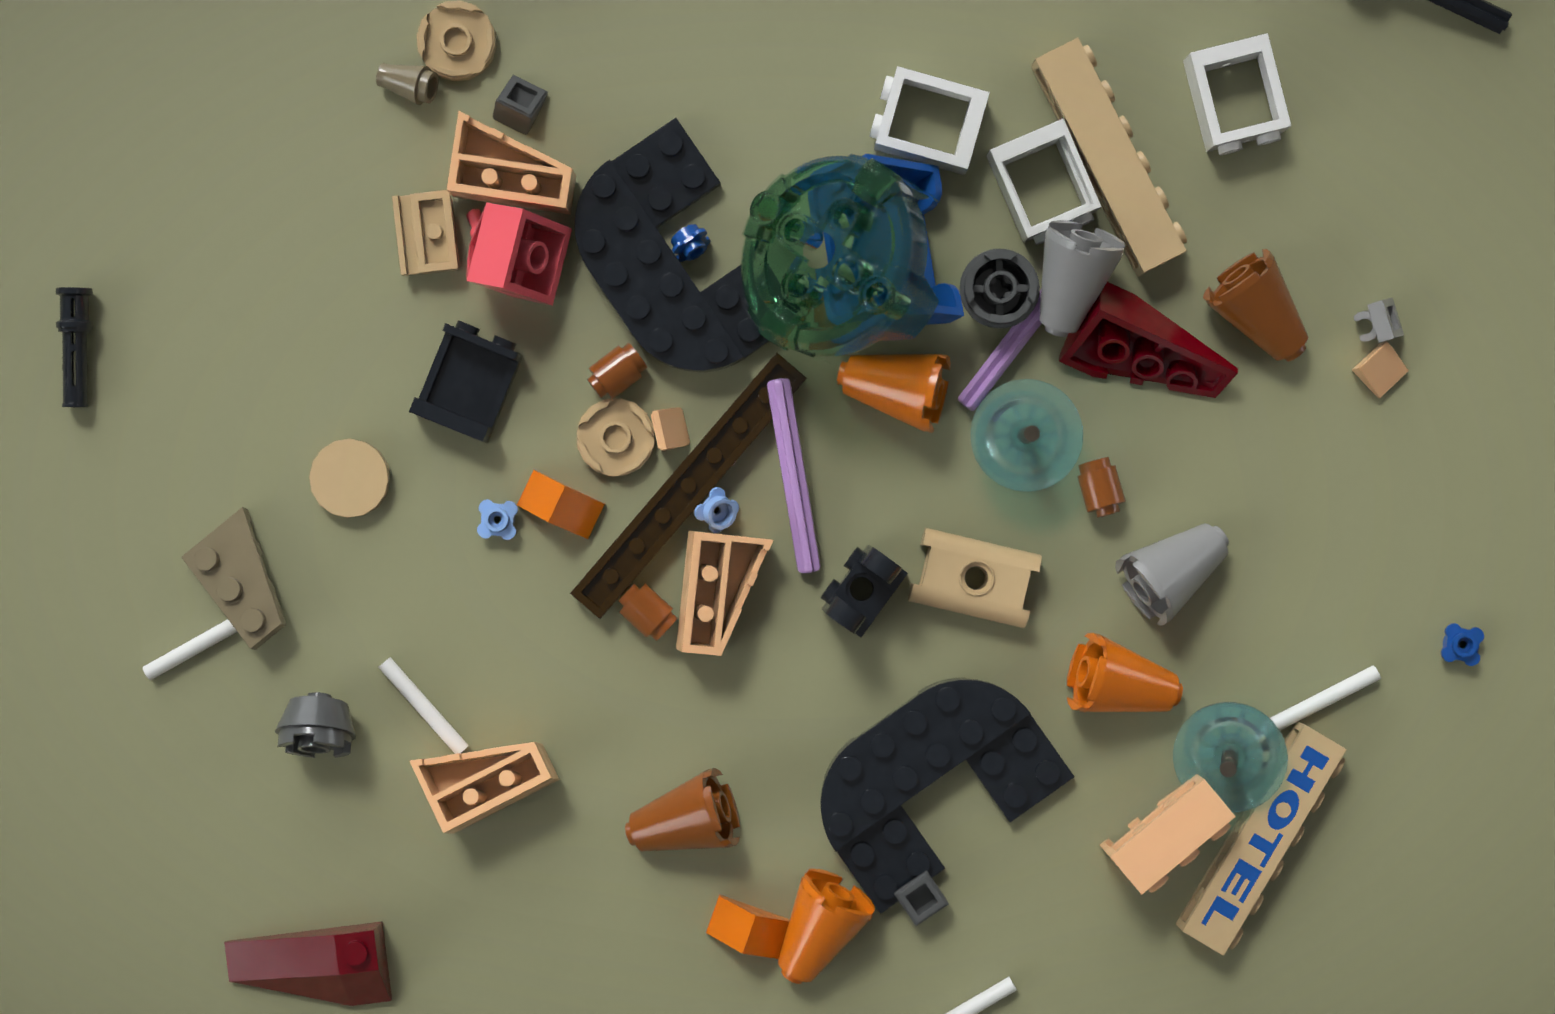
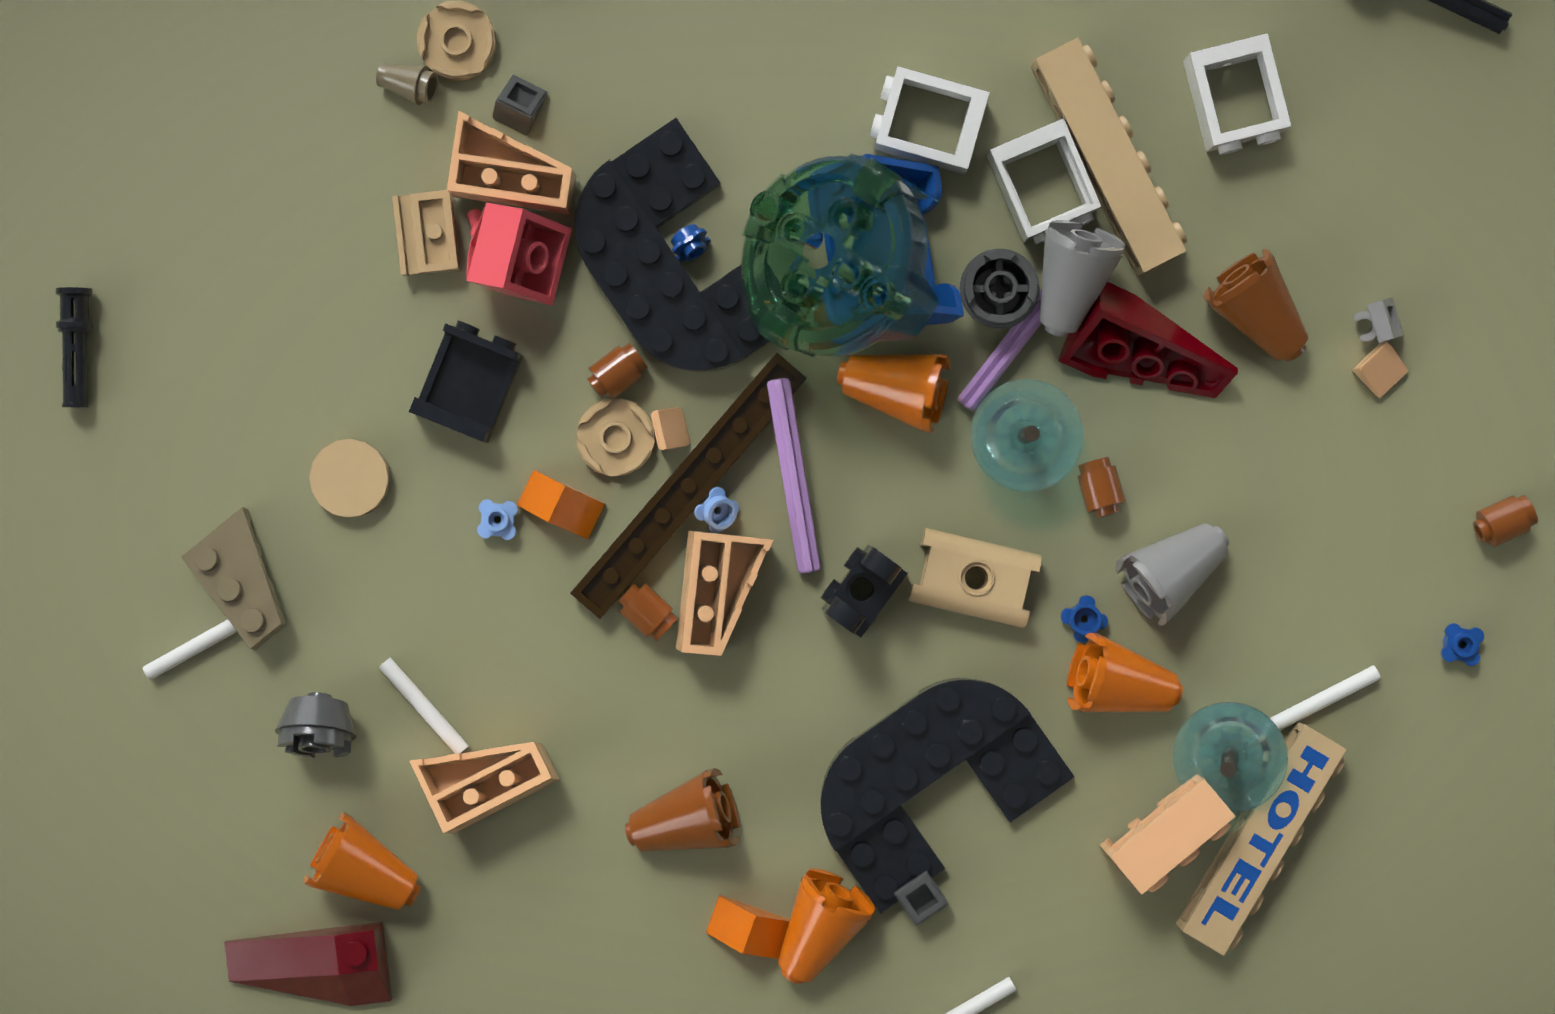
(361, 868): none -> orange cone
(1073, 618): none -> blue plate
(1505, 520): none -> dark orange brick

